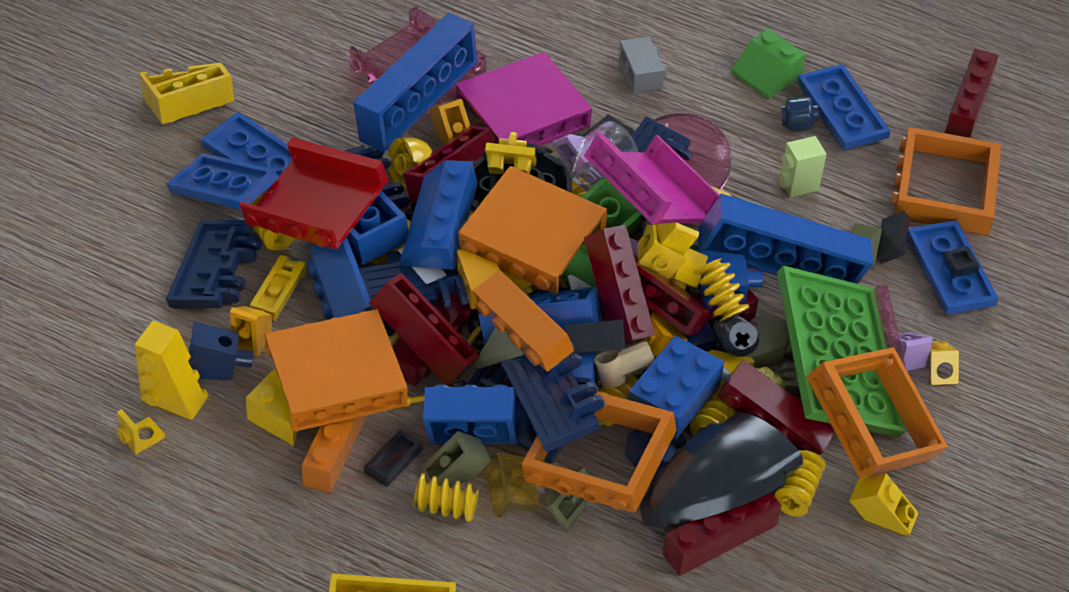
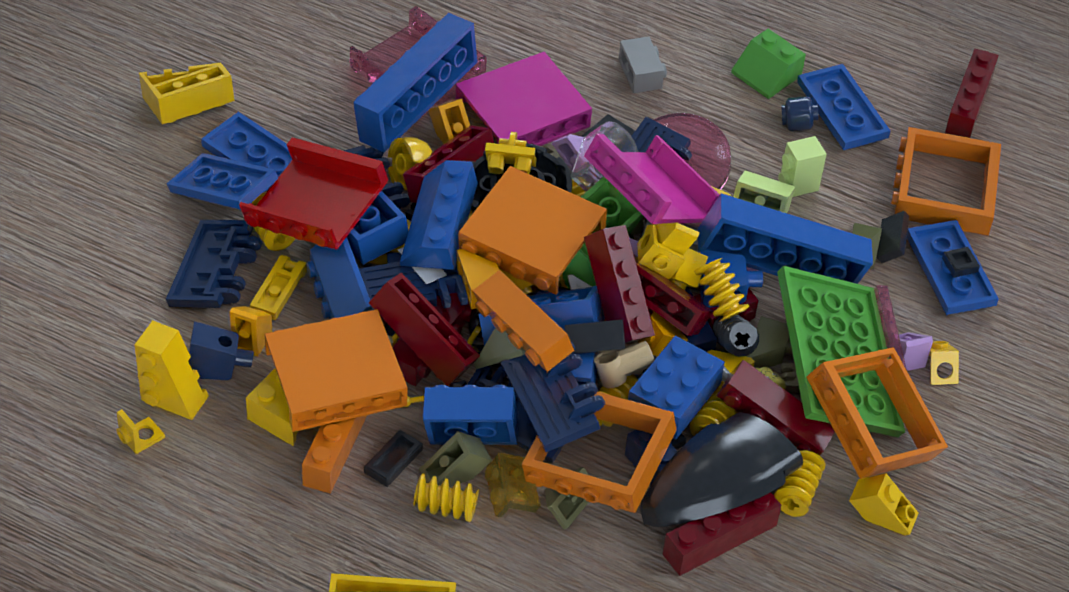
(764, 191): none -> yellowish green brick

